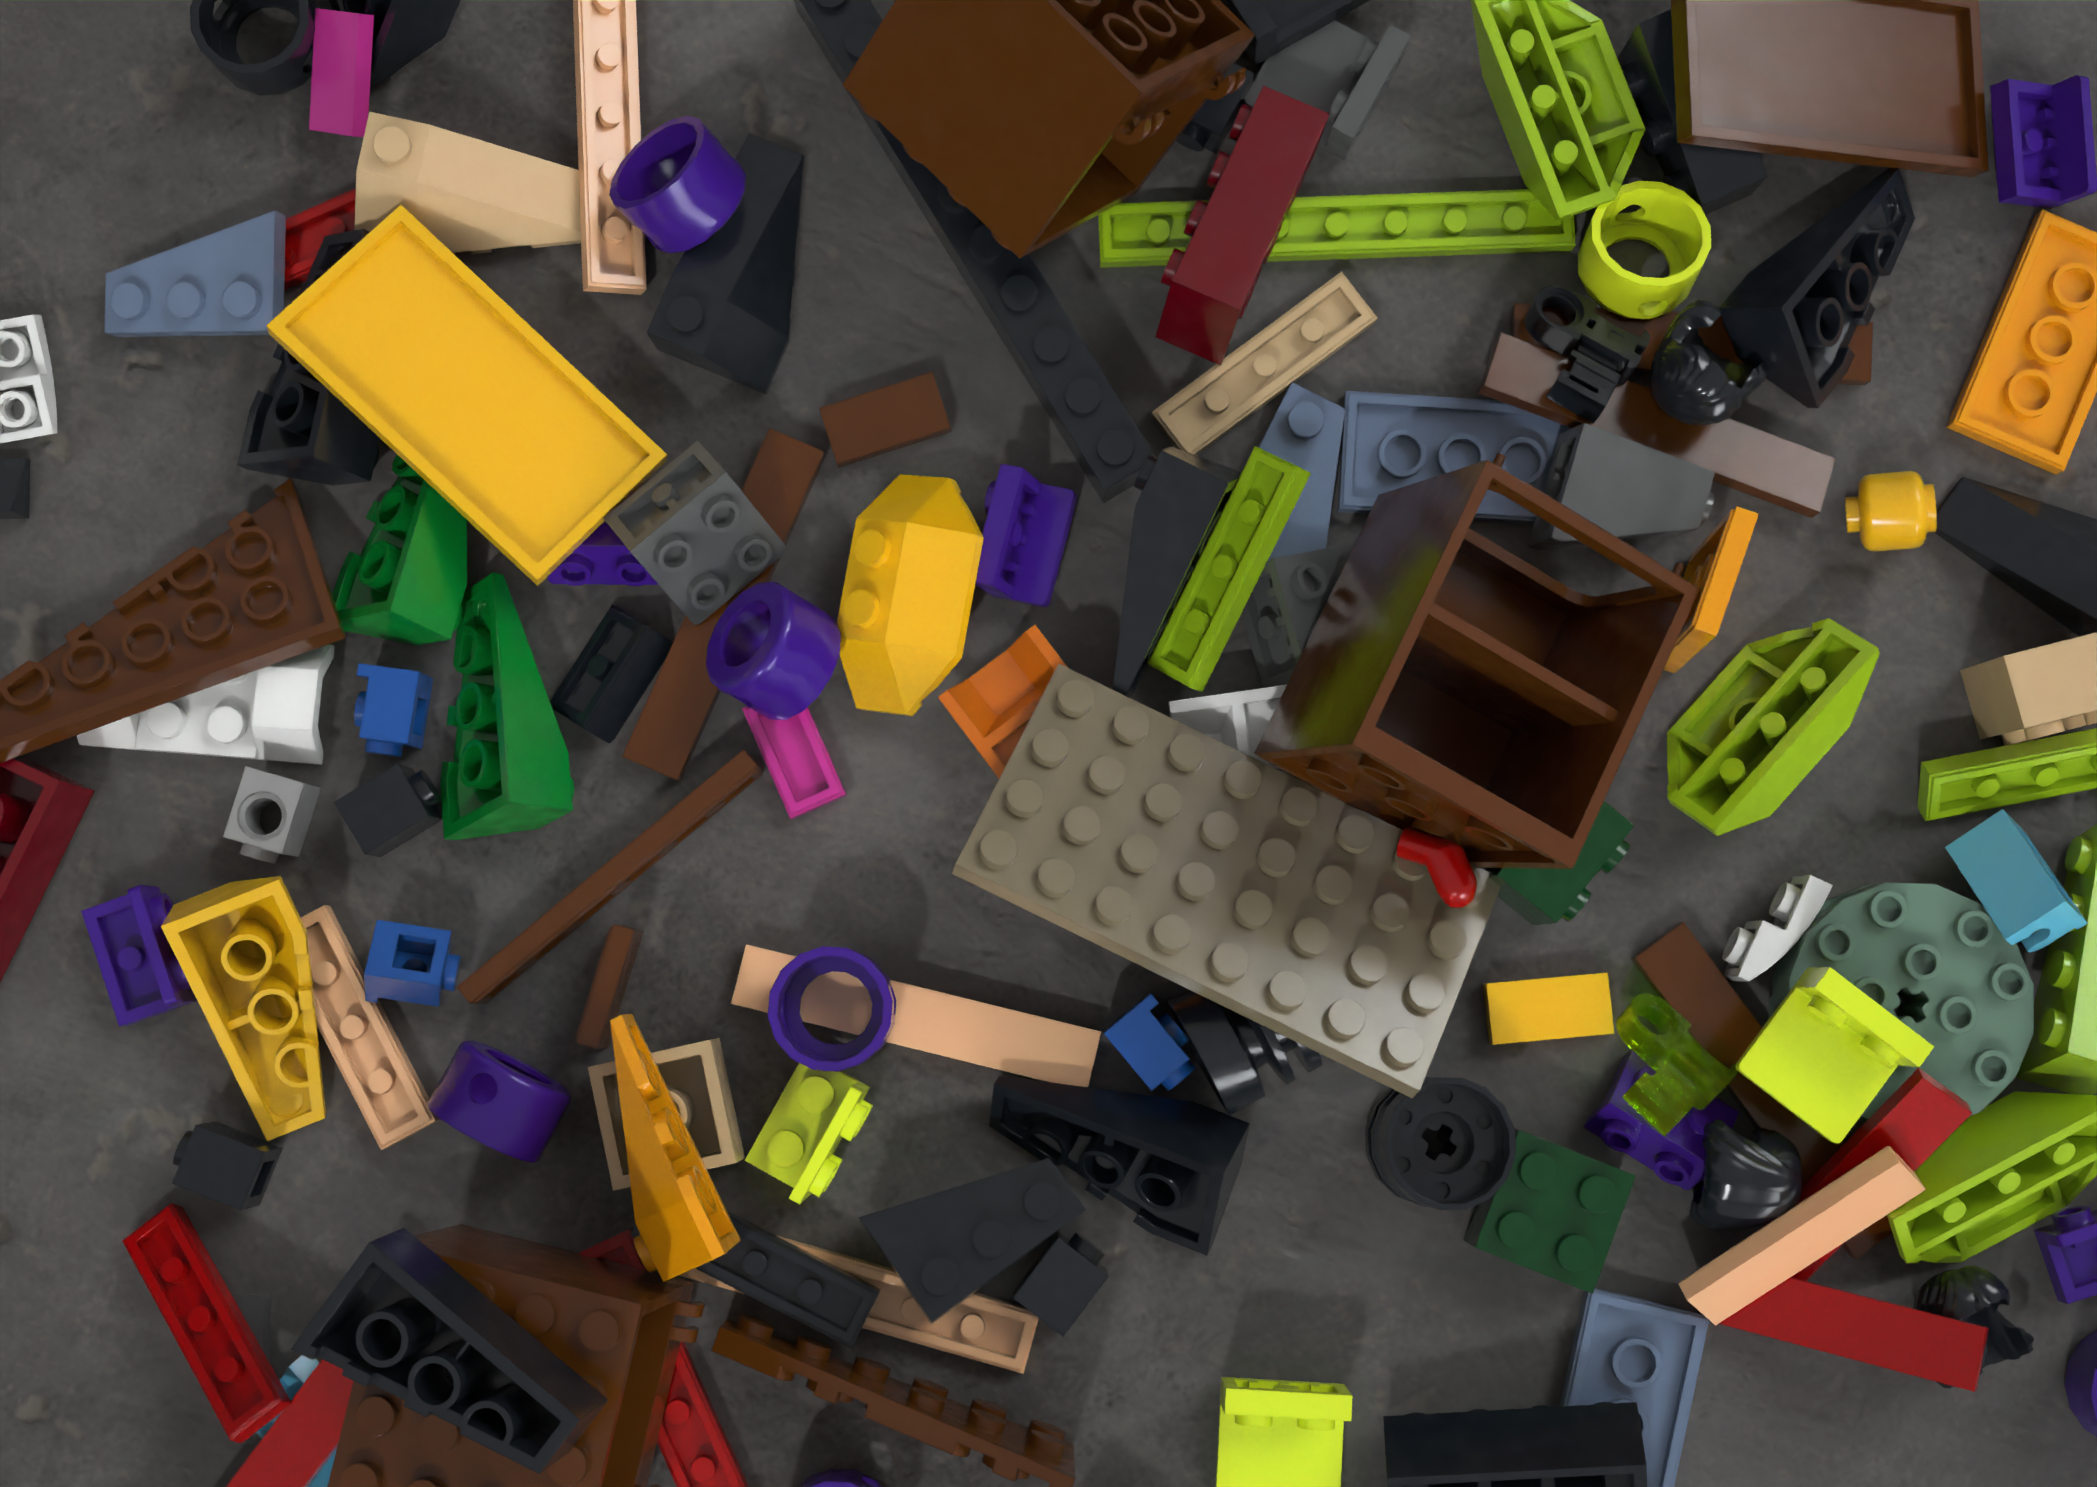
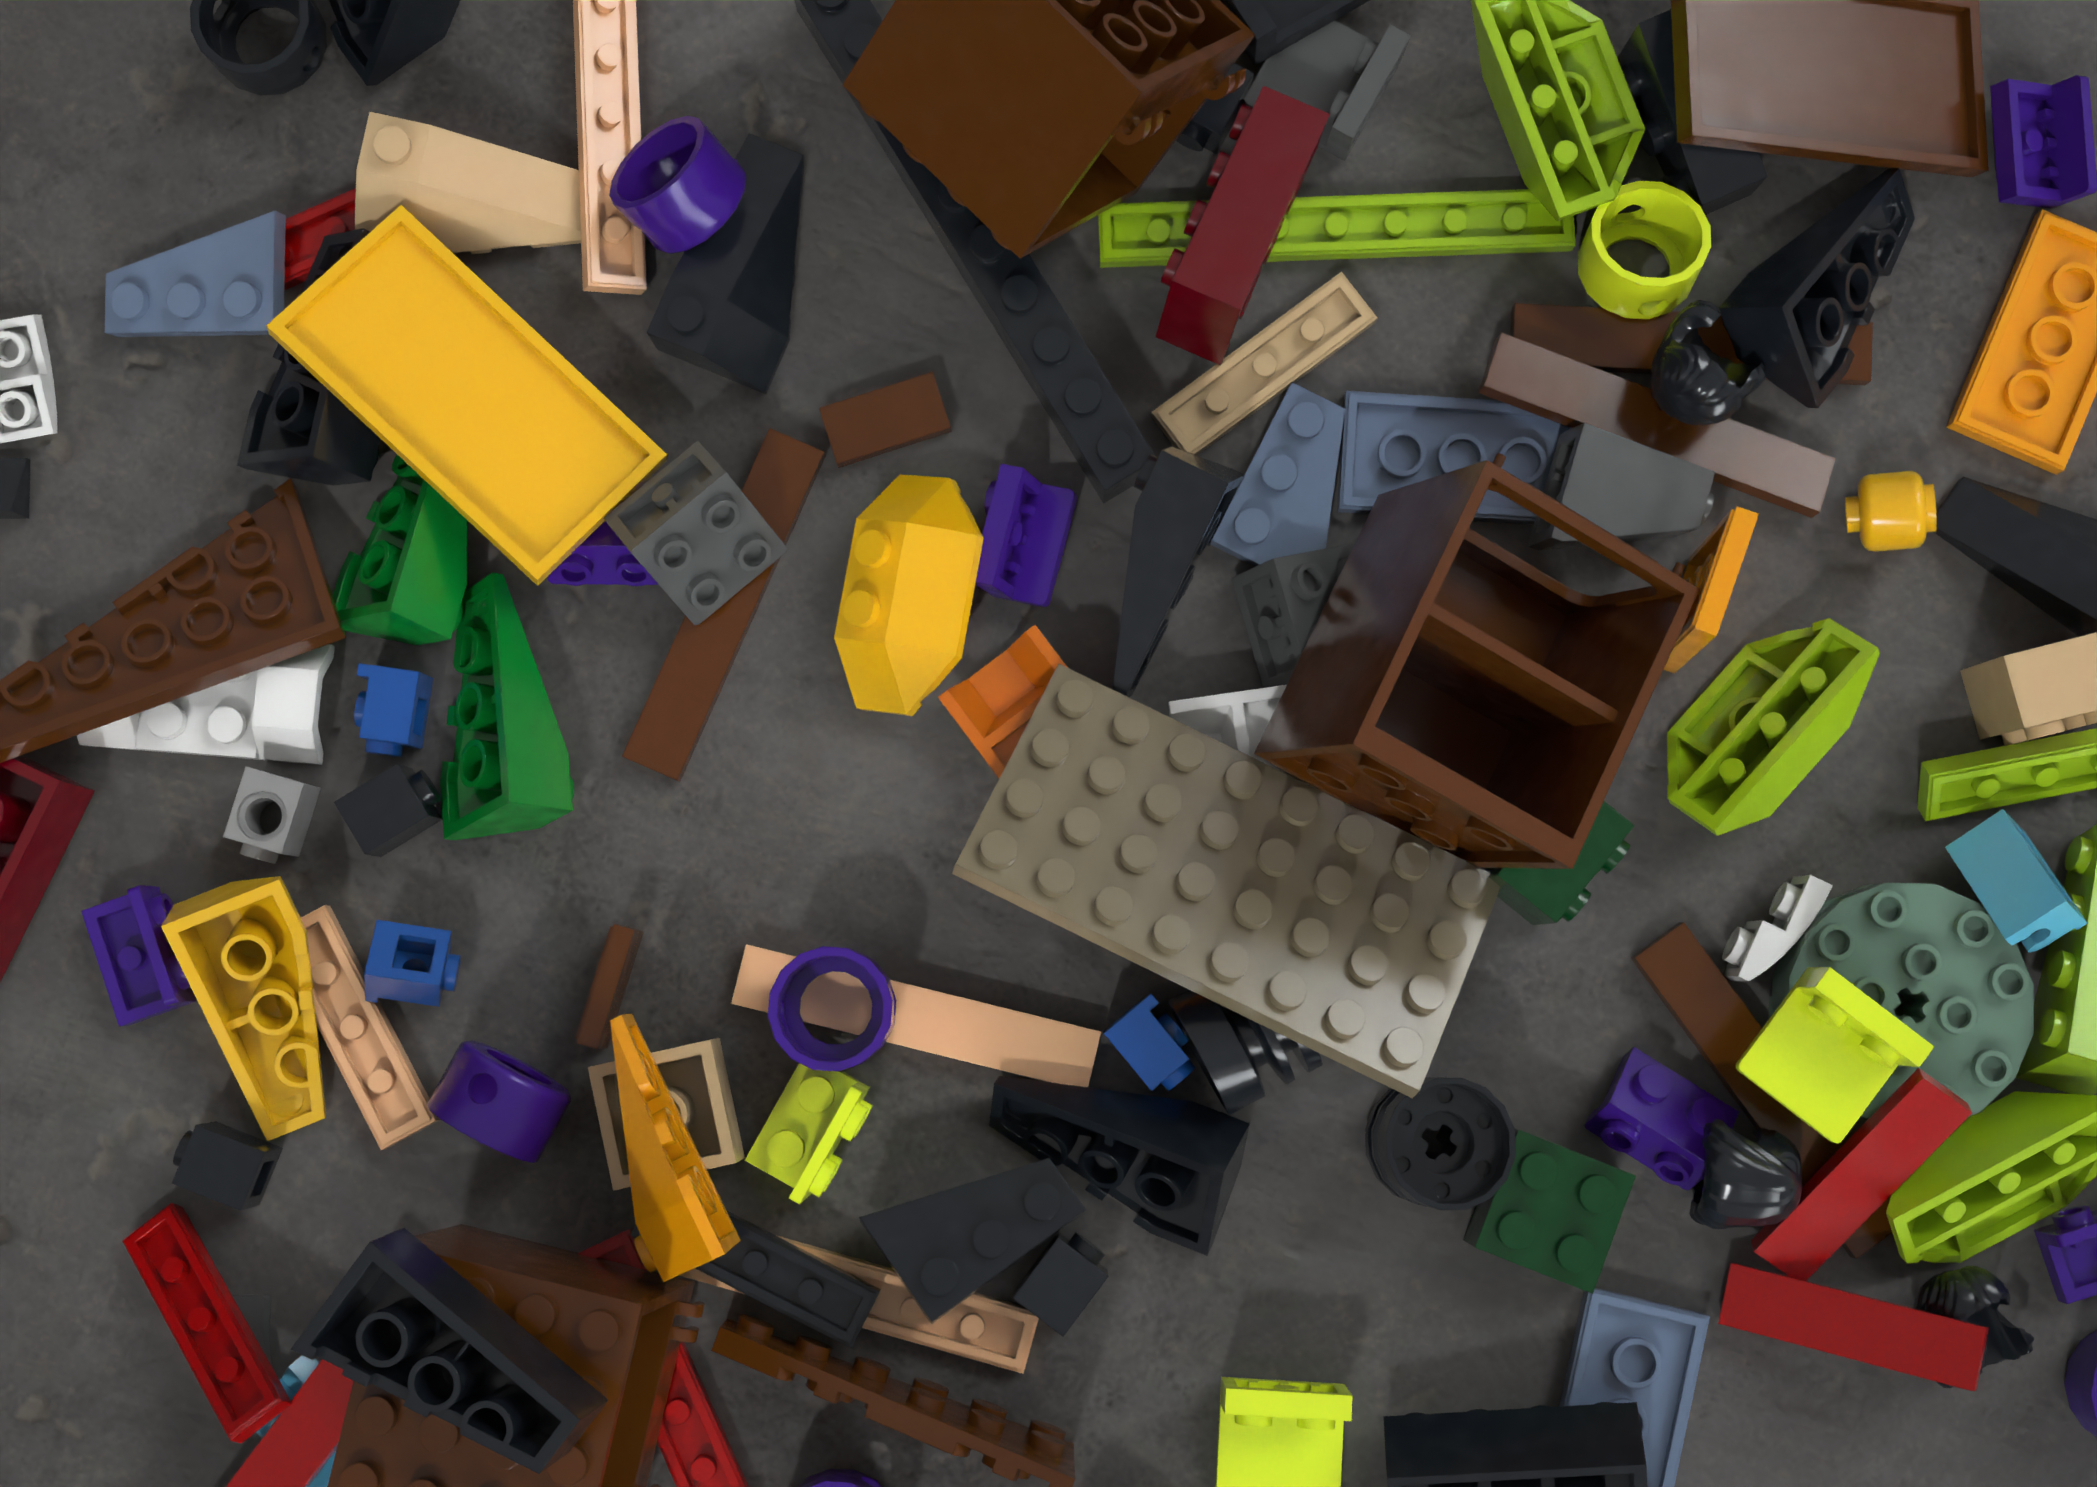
(341, 72): dark pink tile -> none
(611, 674): black slope -> none
(611, 879): reddish brown tile -> none
(773, 651): dark purple piece -> none
(796, 761): dark pink tile -> none
(1228, 568): lime tile -> none
(1445, 863): red arm -> none
(1548, 1008): yellow tile -> none
(1599, 352): black piece -> none
(1678, 1059): clear neon green piece -> none
(1801, 1235): light nougat tile -> none

